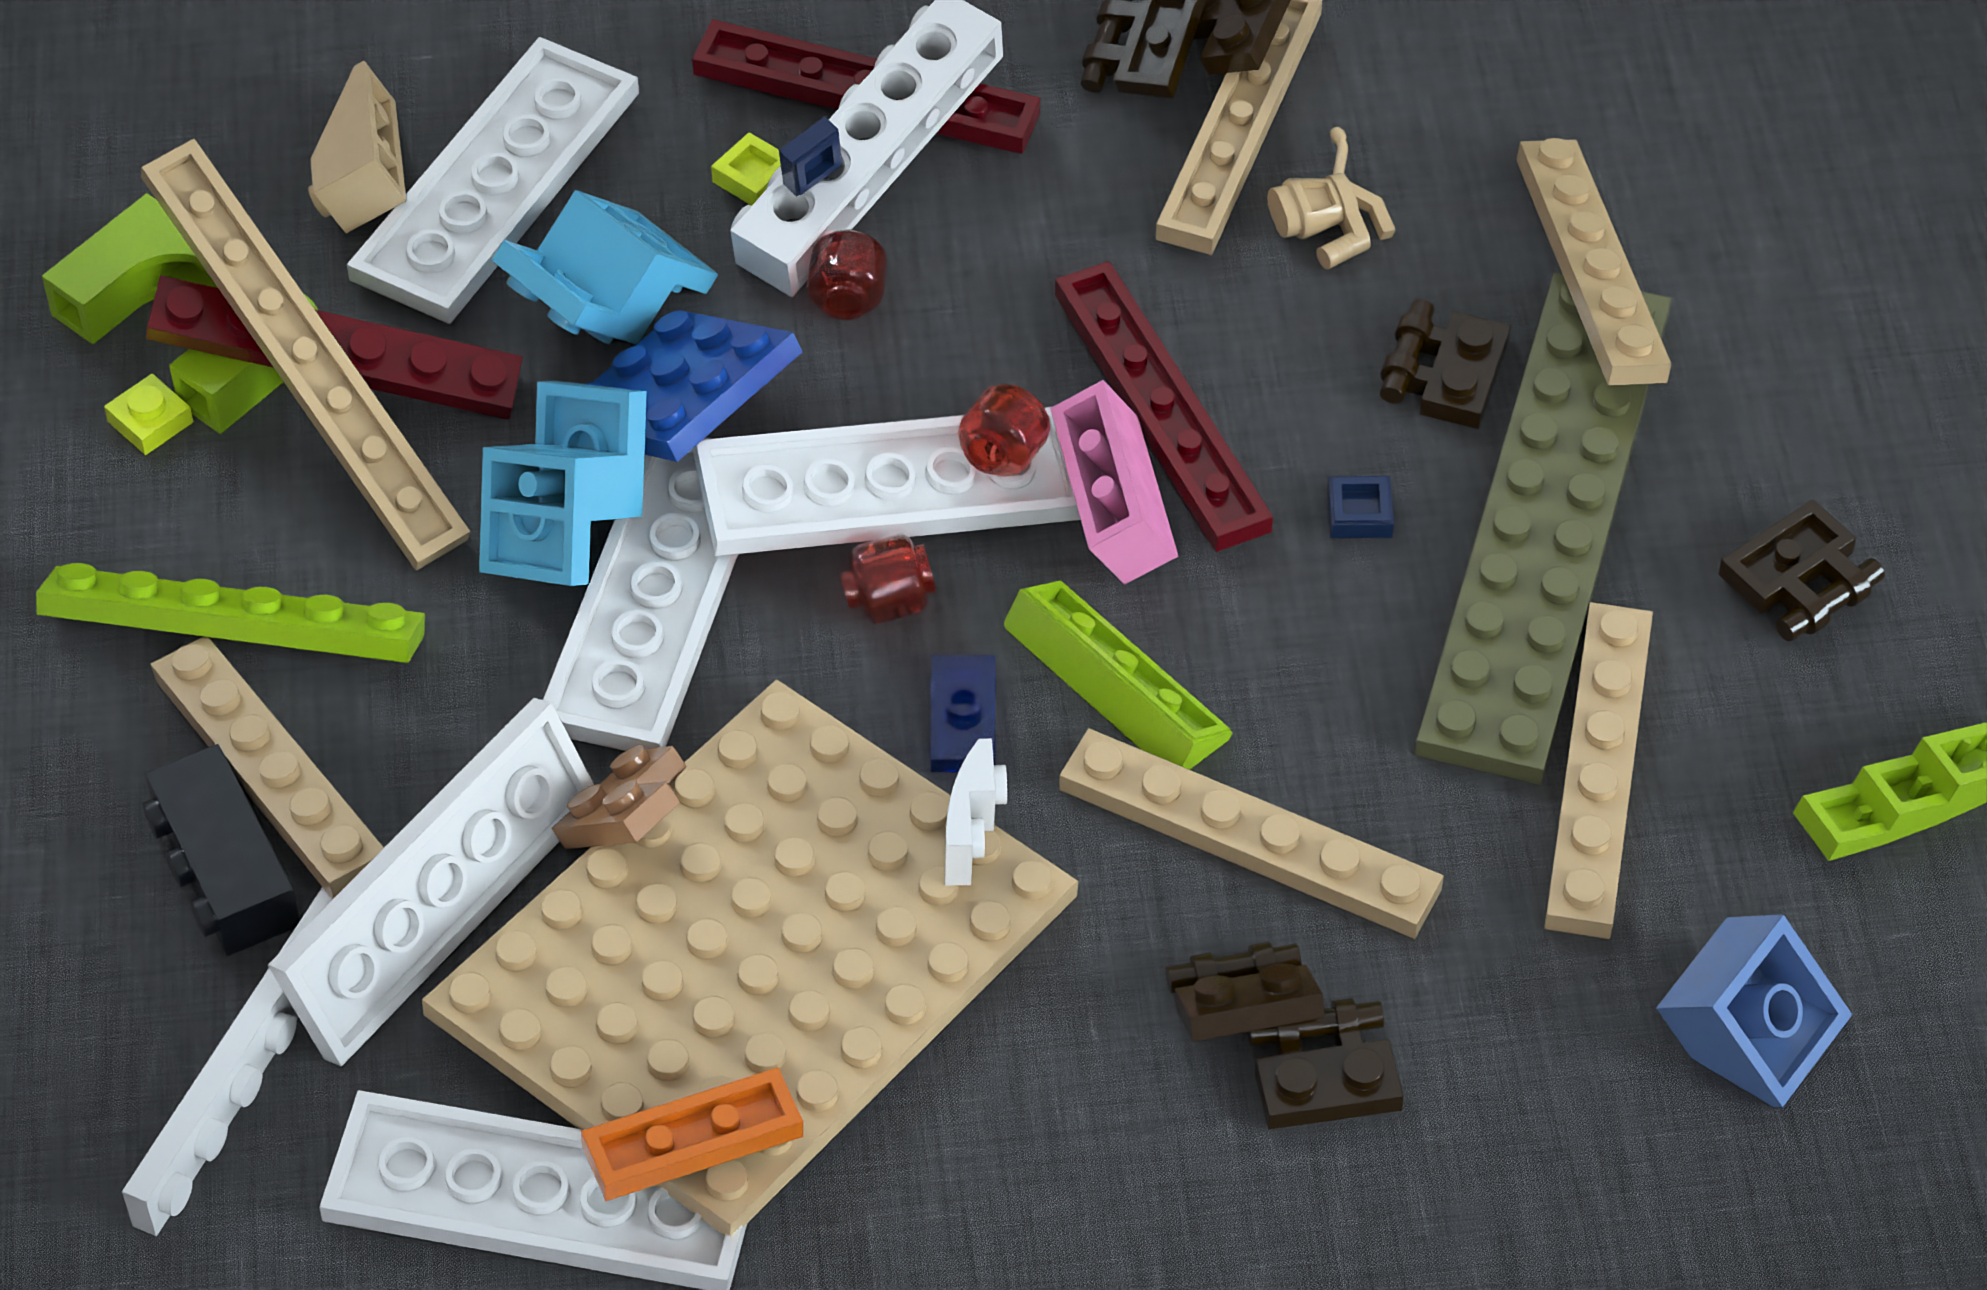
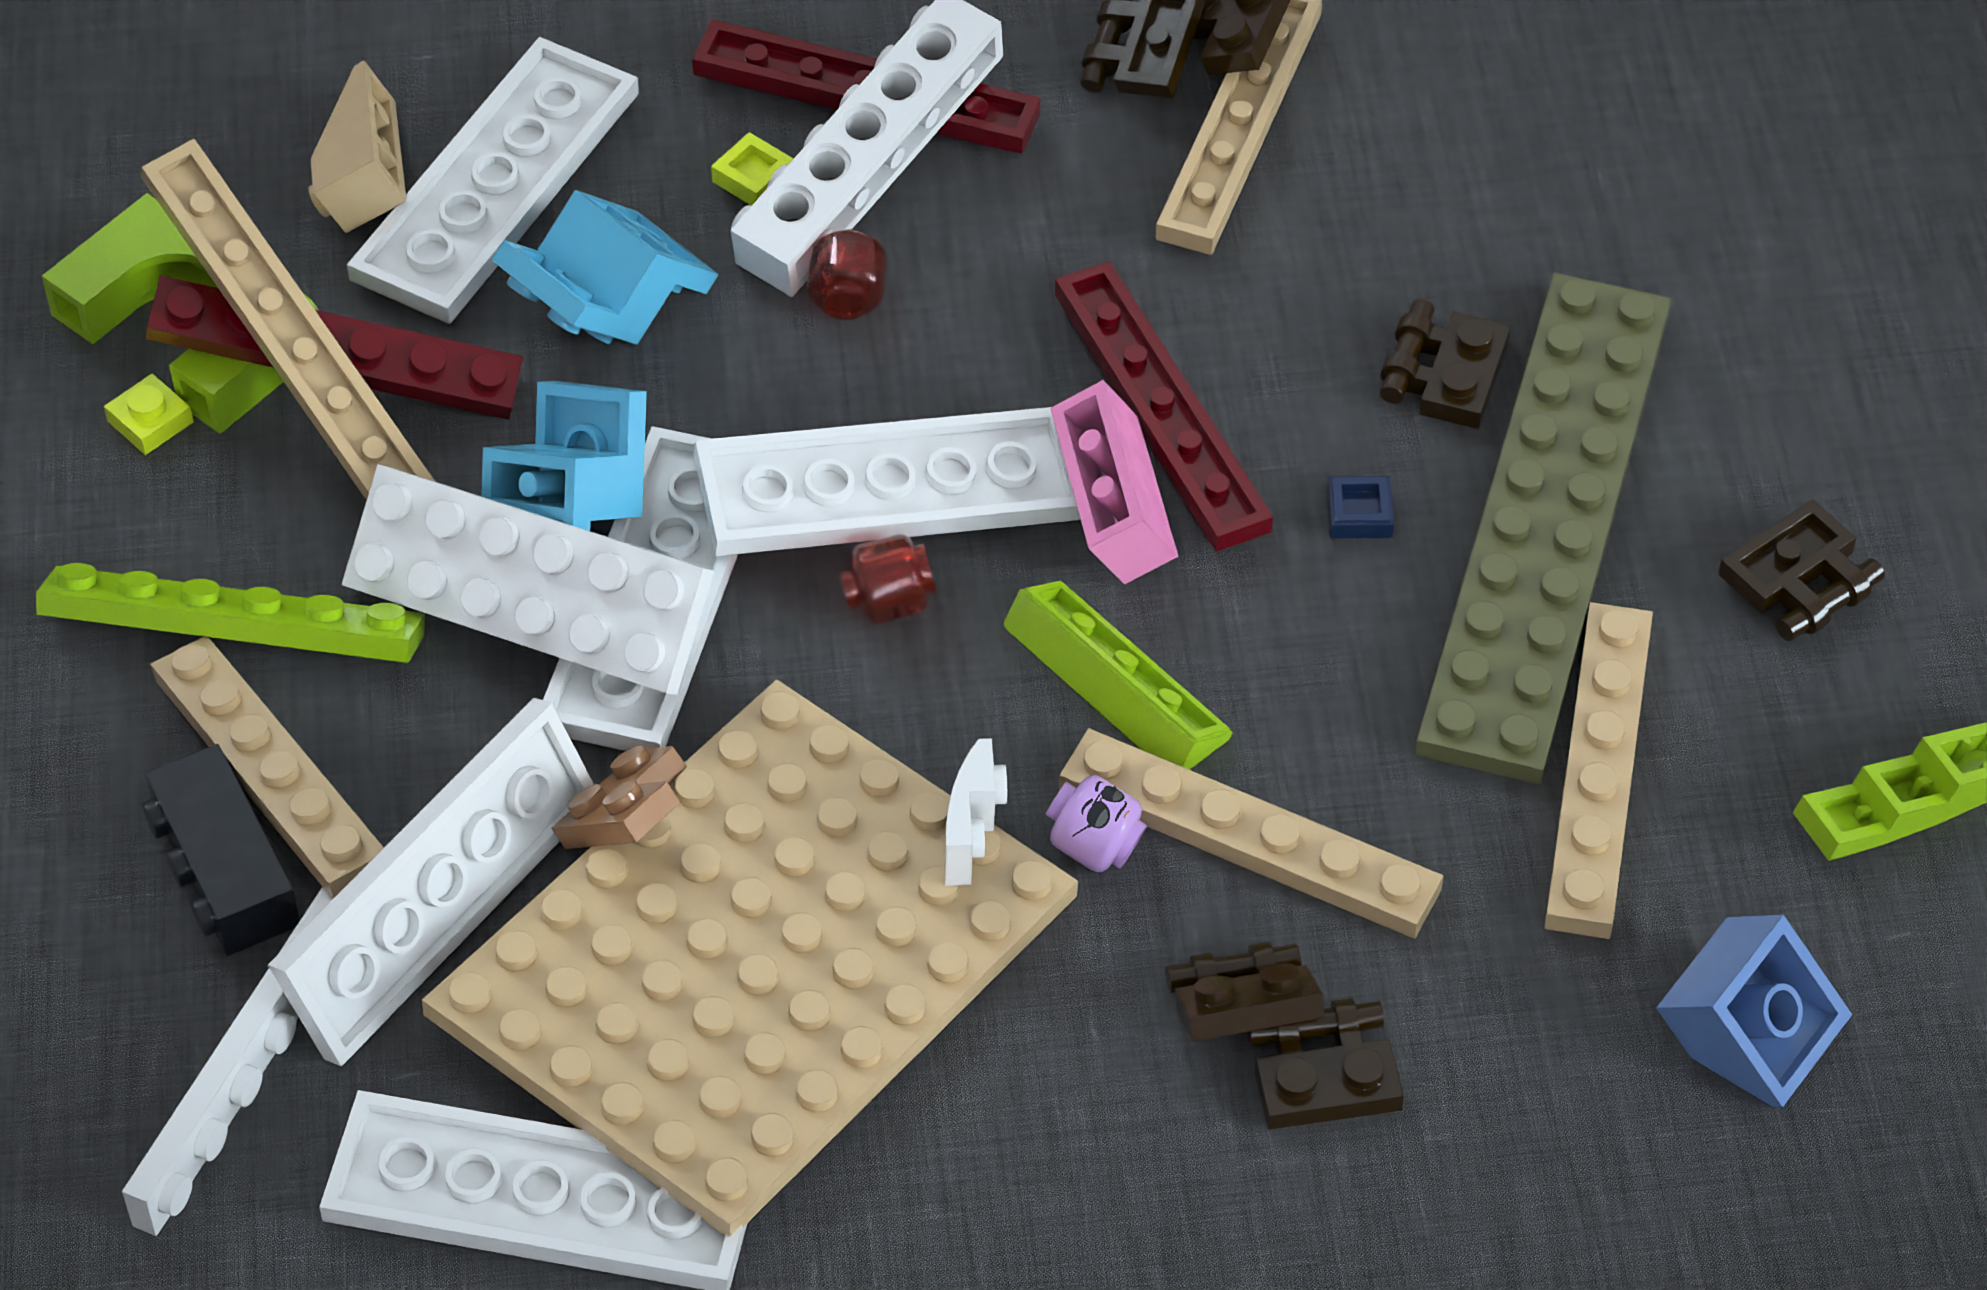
(528, 579): none -> white plate
(692, 1134): orange plate -> none
(697, 375): blue plate -> none
(810, 156): dark blue tile -> none
(961, 707): clear blue plate -> none
(1003, 430): clear red head -> none
(1096, 823): none -> lavender head
(1316, 204): tan piece -> none
(1593, 263): tan plate -> none

